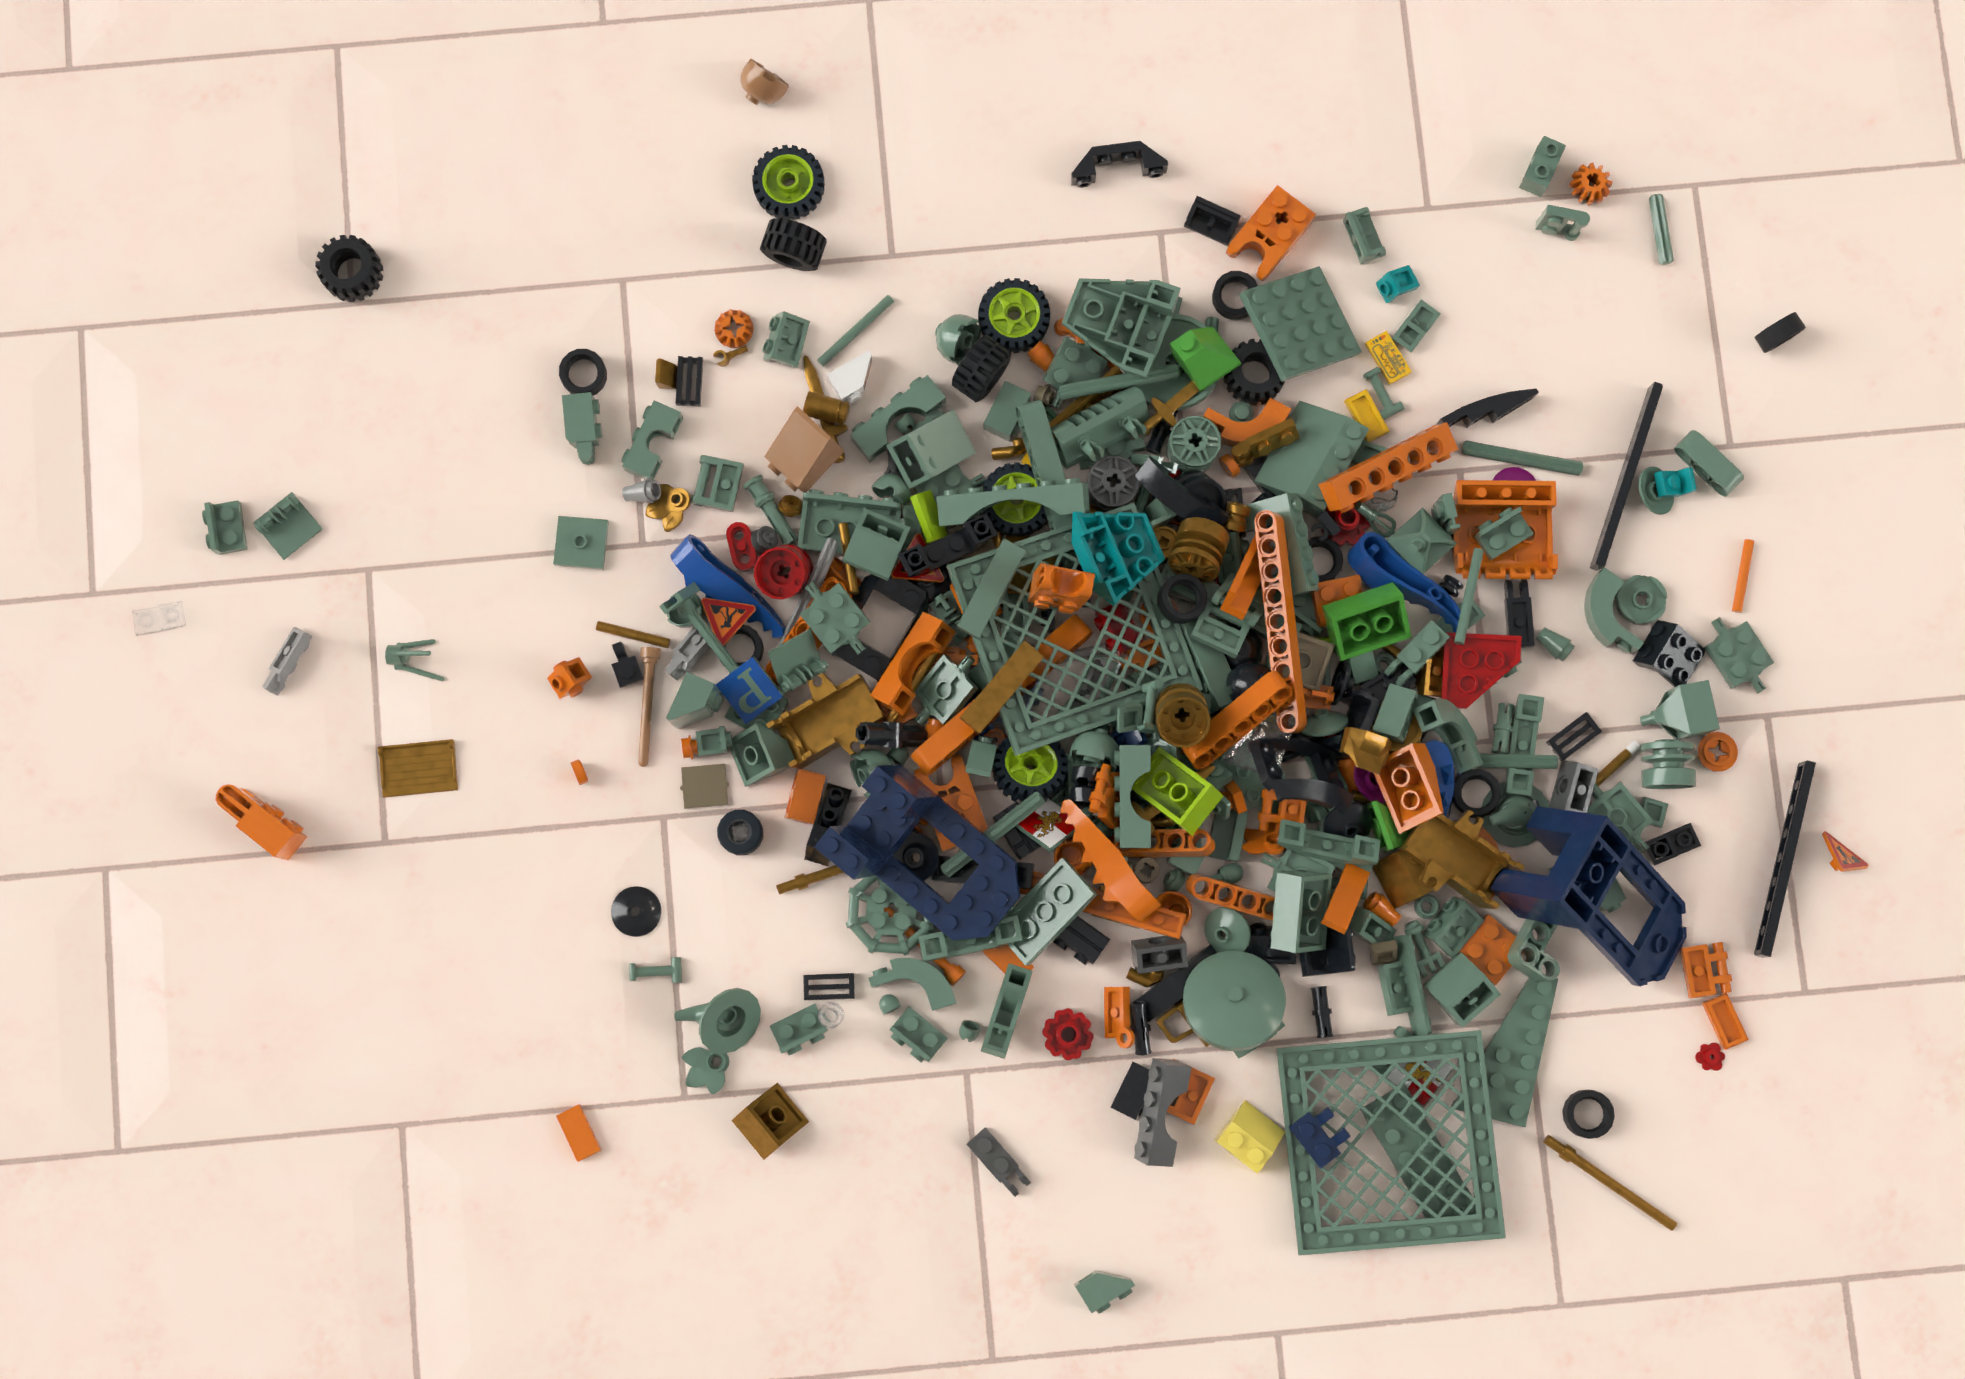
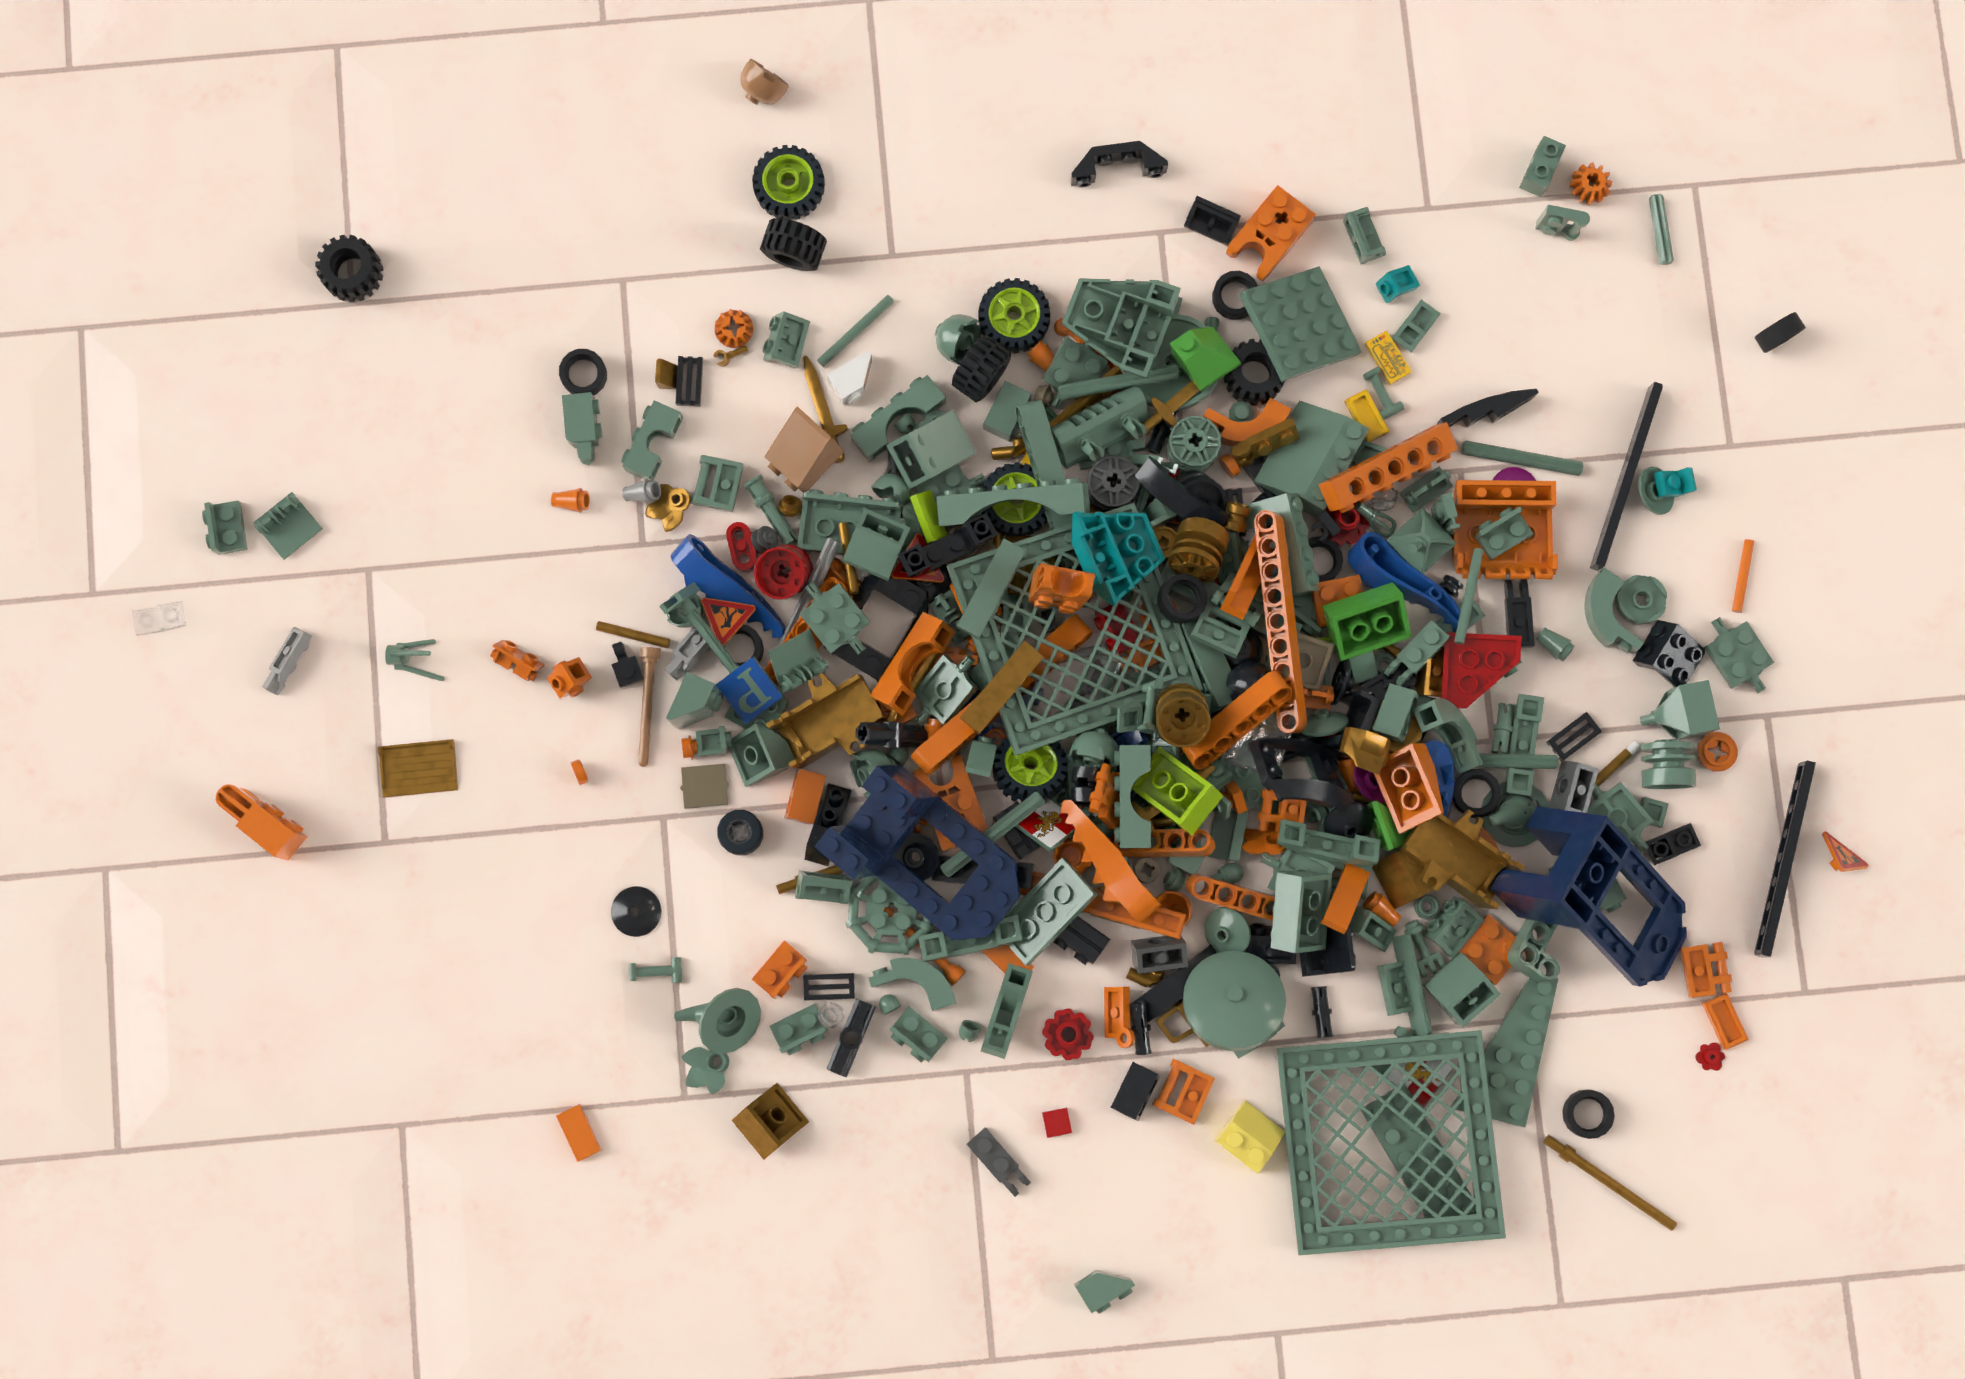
(526, 663): none -> orange hinge
(573, 500): none -> orange cone
(581, 542): sand green plate -> none
(780, 970): none -> orange bracket
(823, 887): none -> sand green hinge
(826, 408): pearl gold piece -> none
(845, 1054): none -> black piece
(1057, 1122): none -> red tile
(1165, 1083): dark grey arch -> none
(1314, 1138): dark blue plate -> none
(1383, 952): dark tan tile -> none
(1426, 489): none -> sand green hinge
(1709, 463): sand green beam -> none

